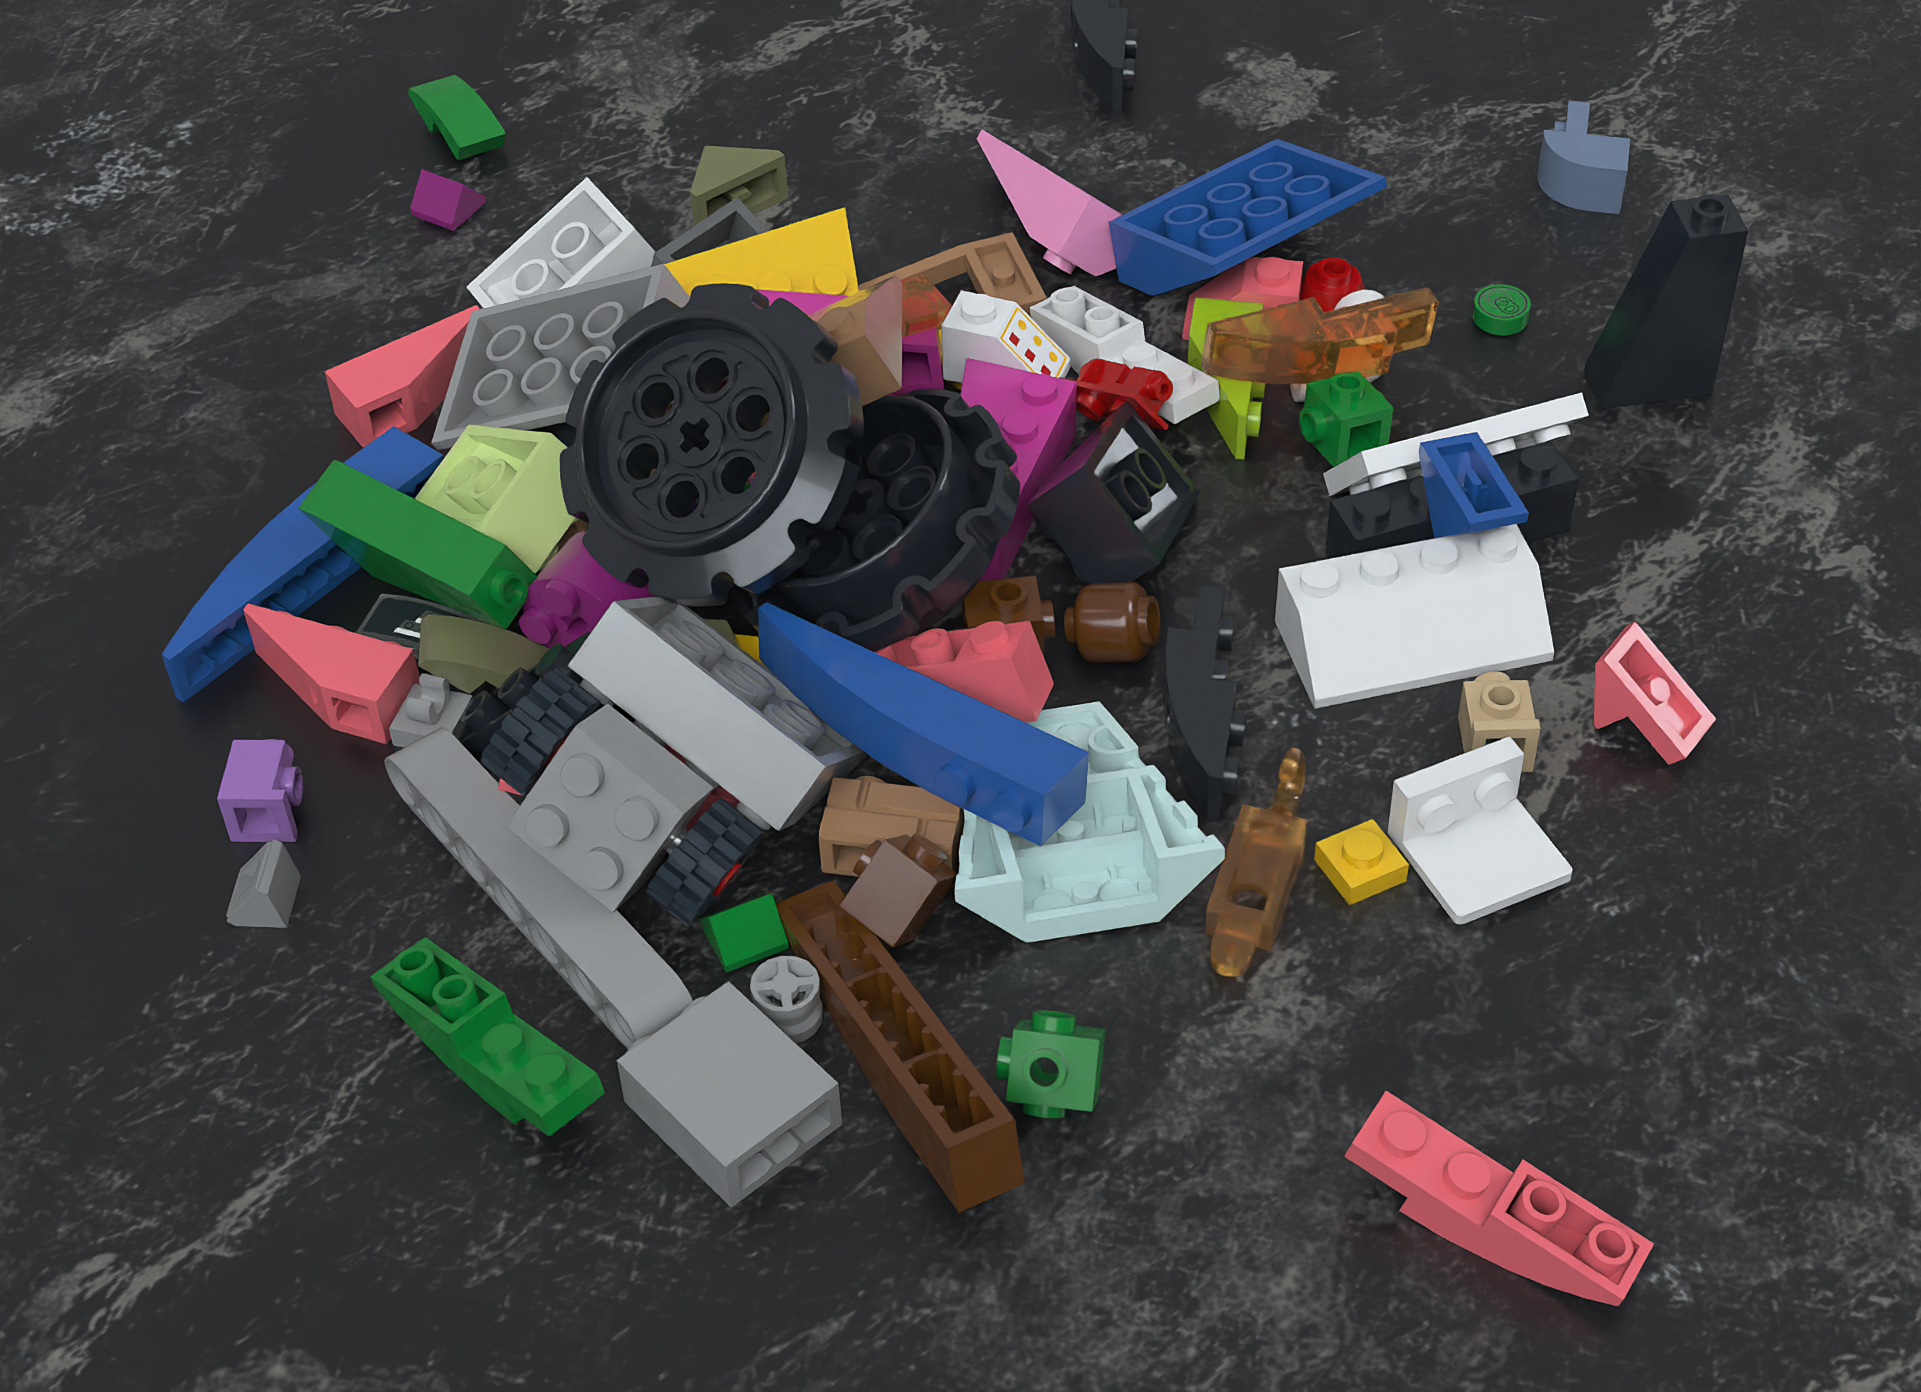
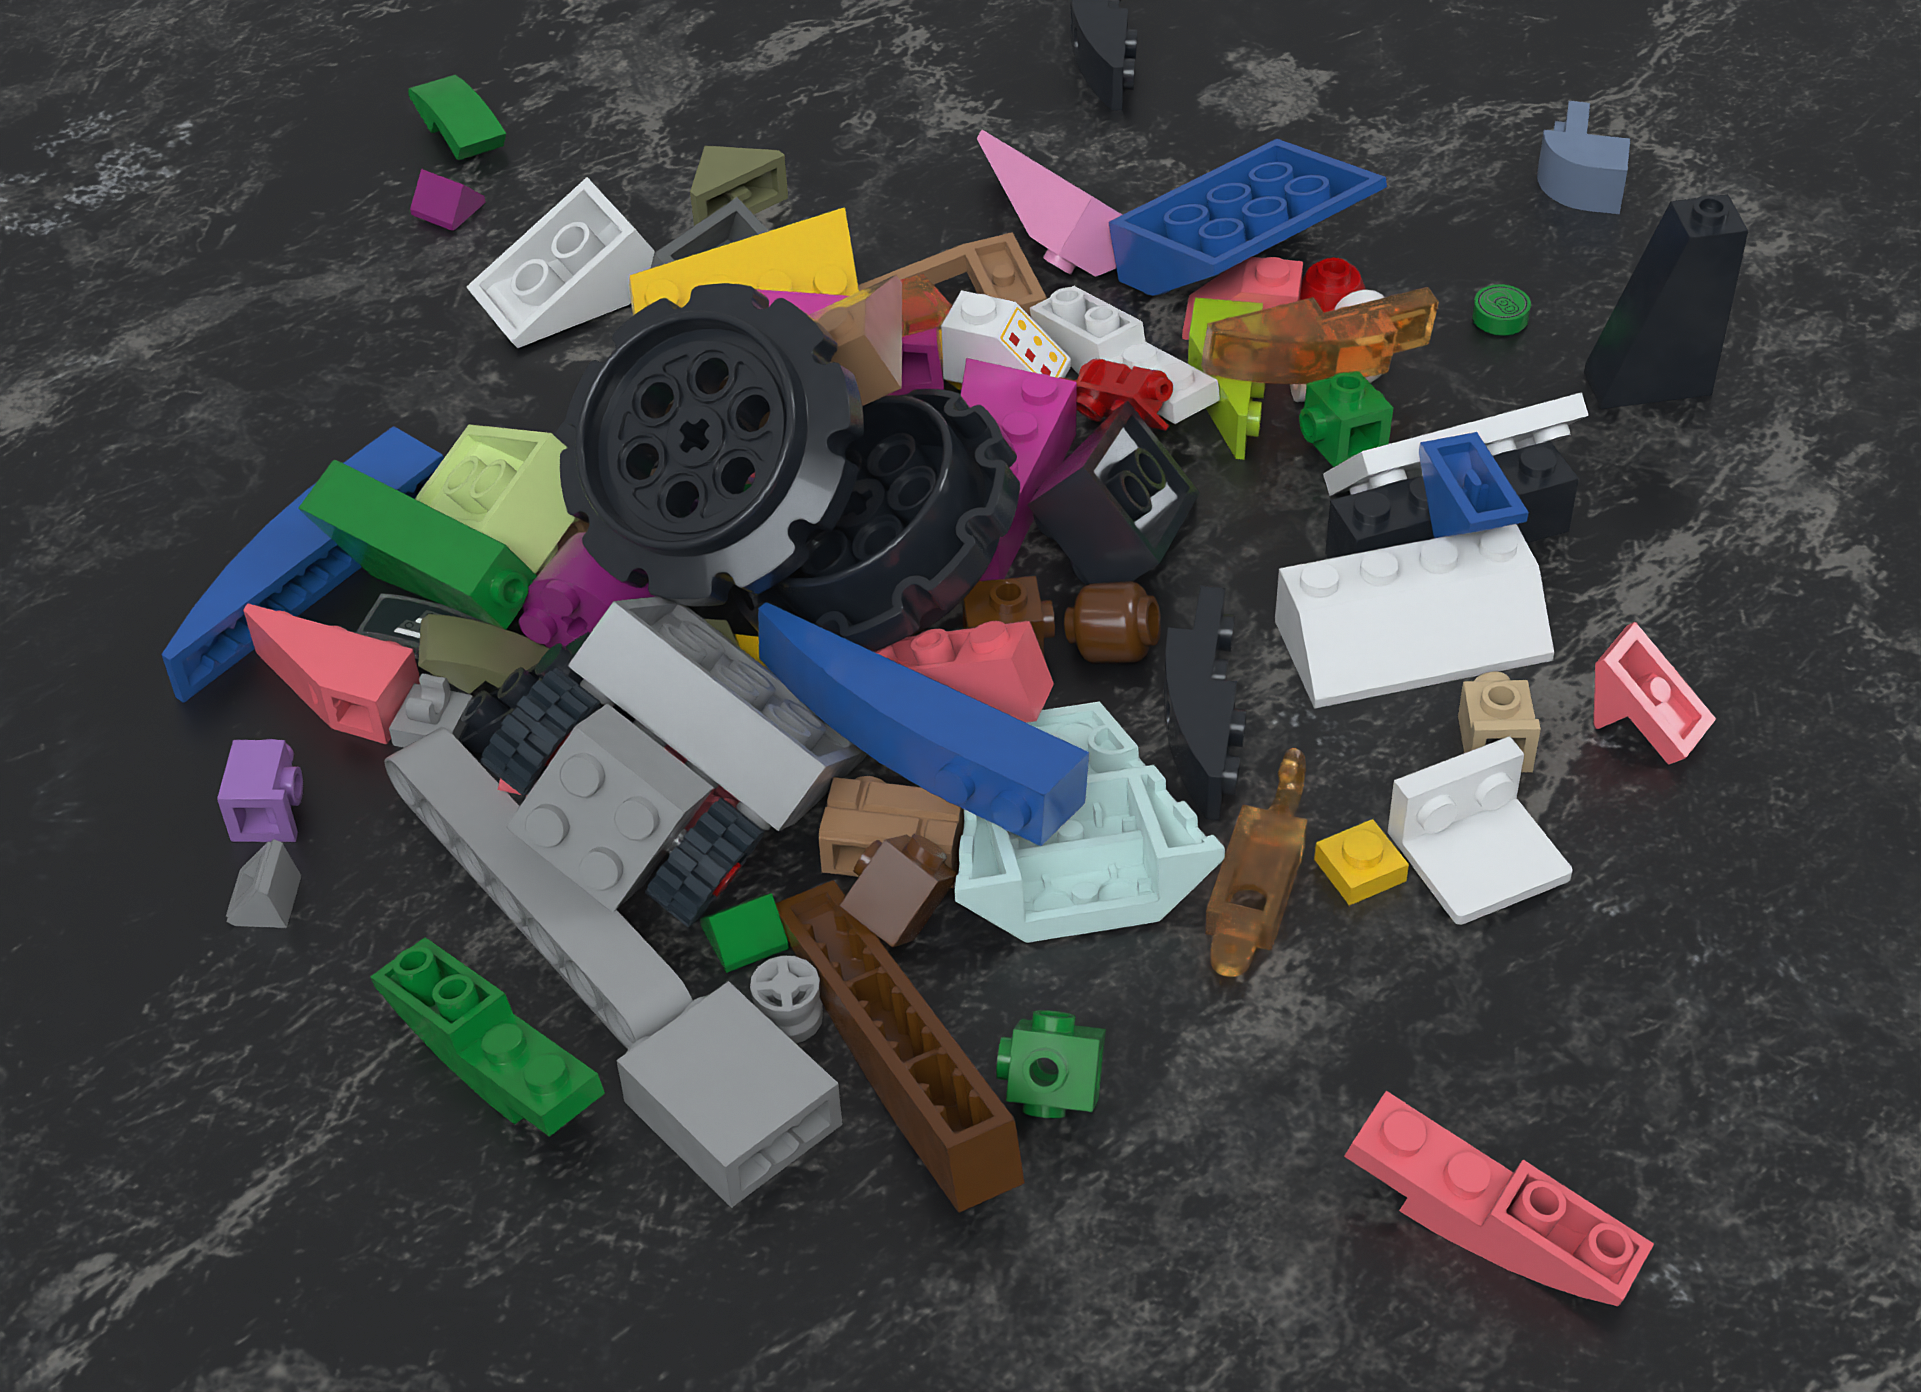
(398, 381): coral slope -> none
(531, 352): light grey slope -> none

